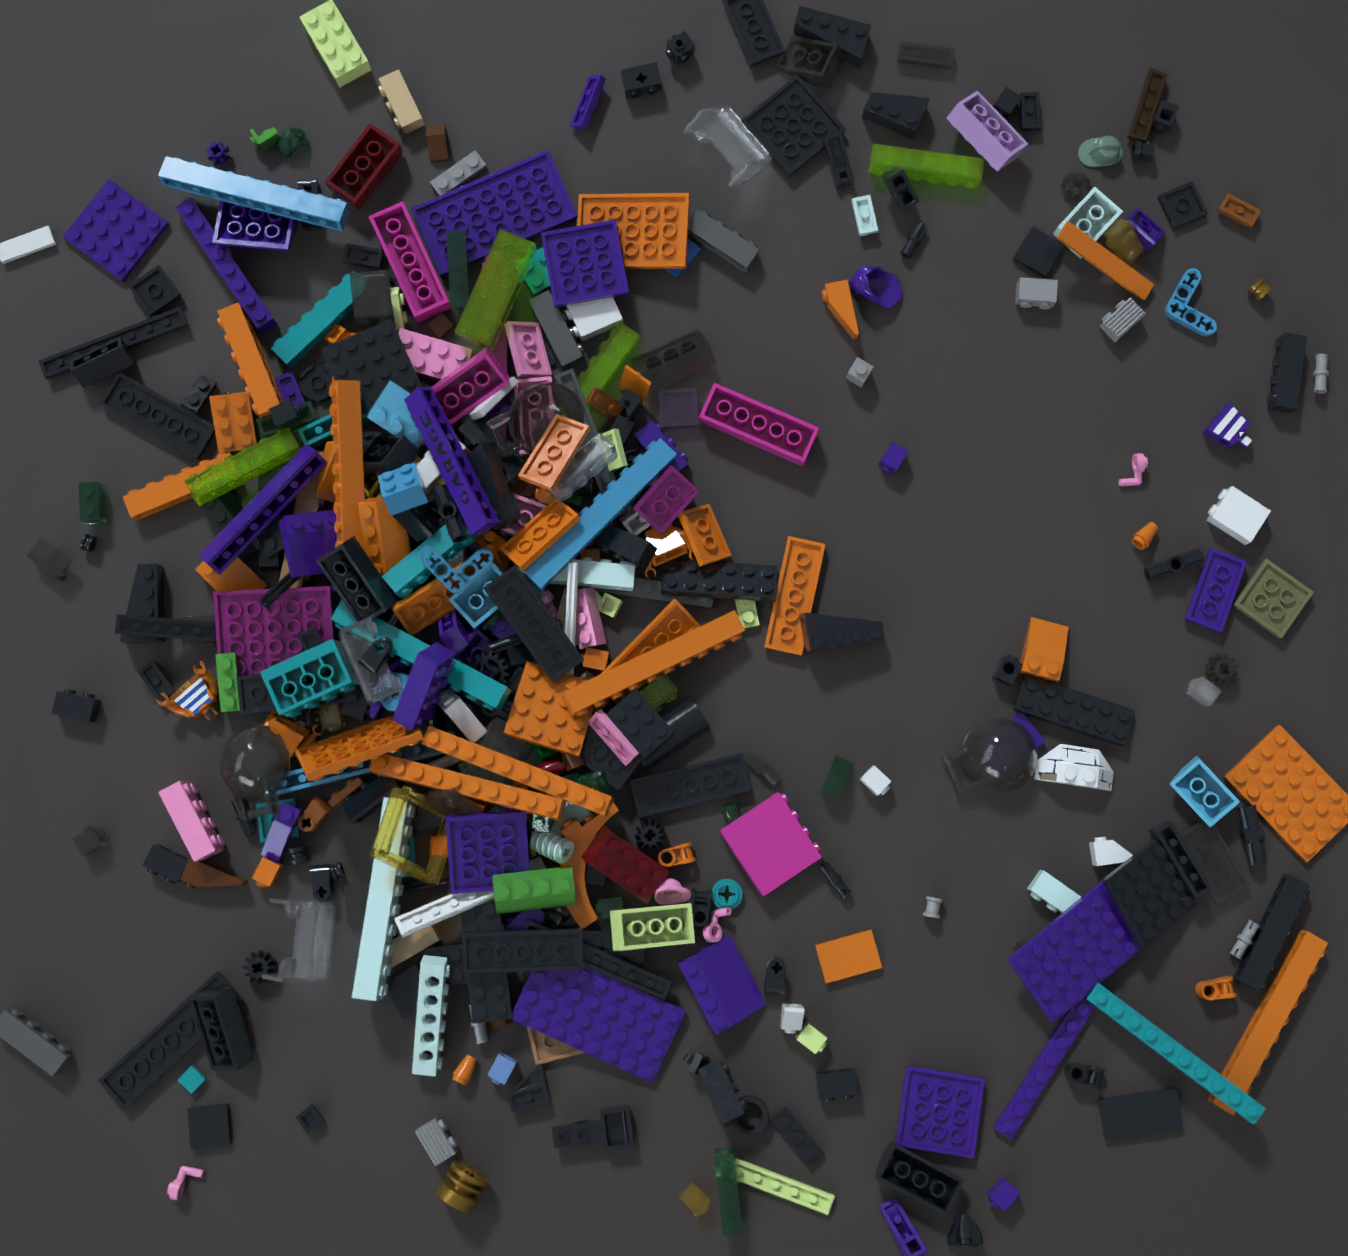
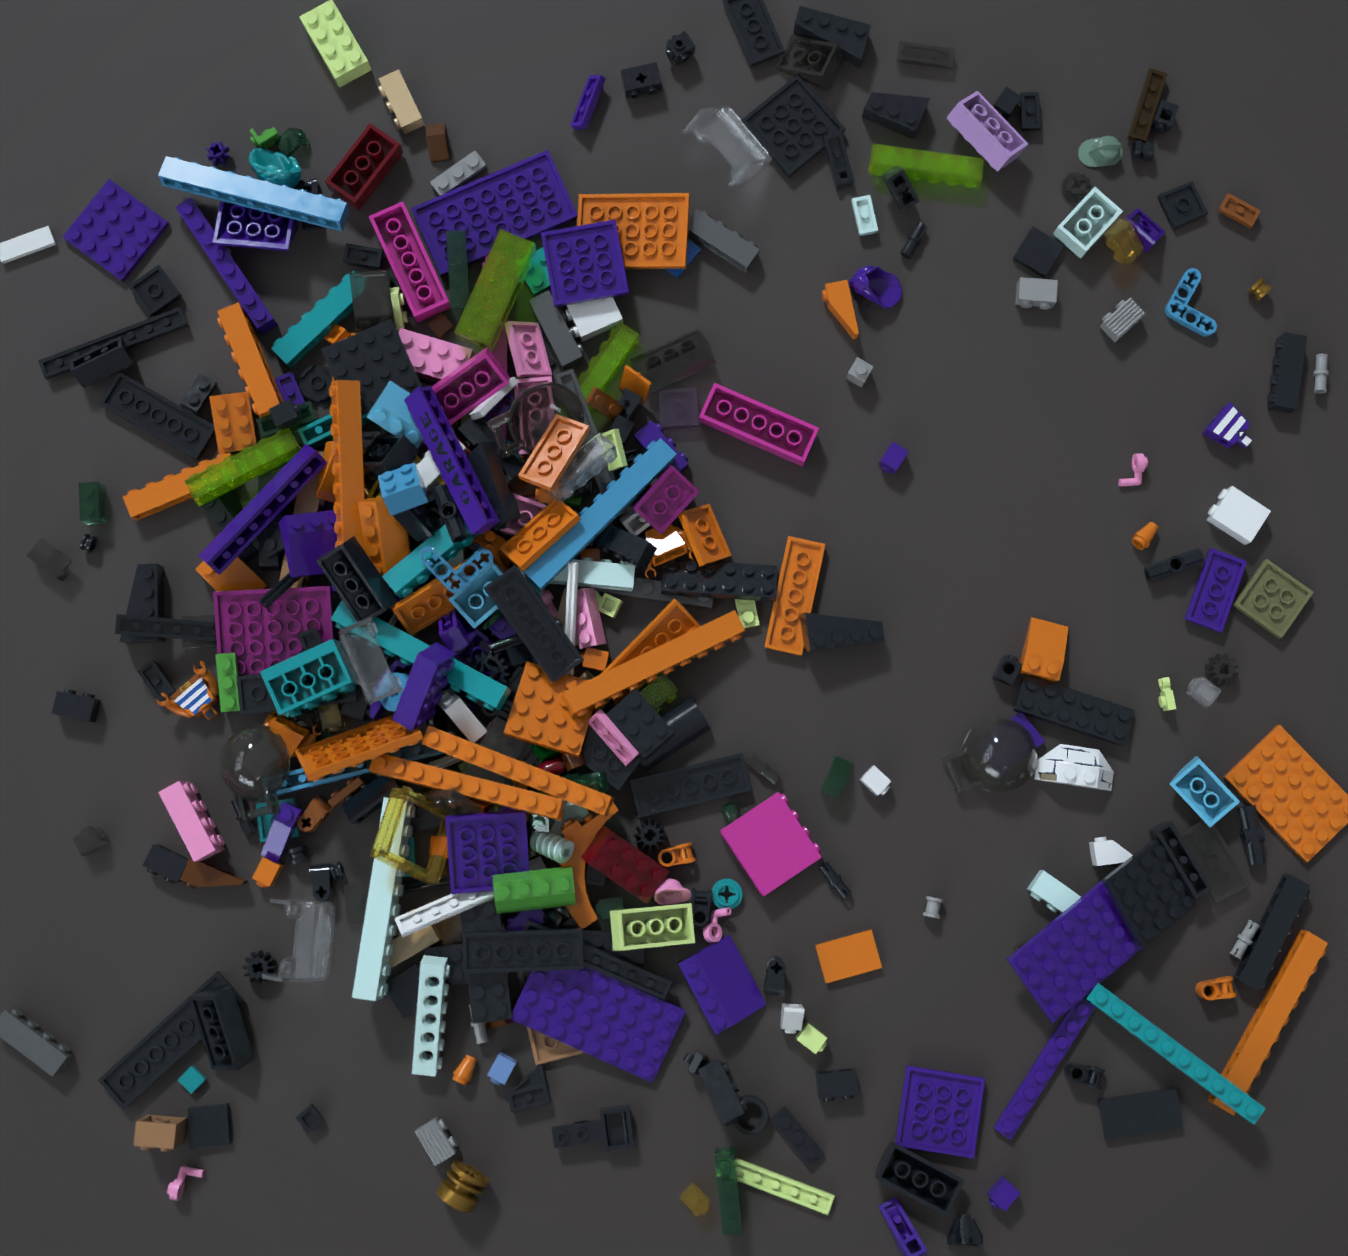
(160, 1132): none -> medium nougat brick
(275, 167): none -> teal hair
(374, 656): black piece -> none
(1105, 261): orange tile -> none
(1166, 697): none -> yellowish green plate

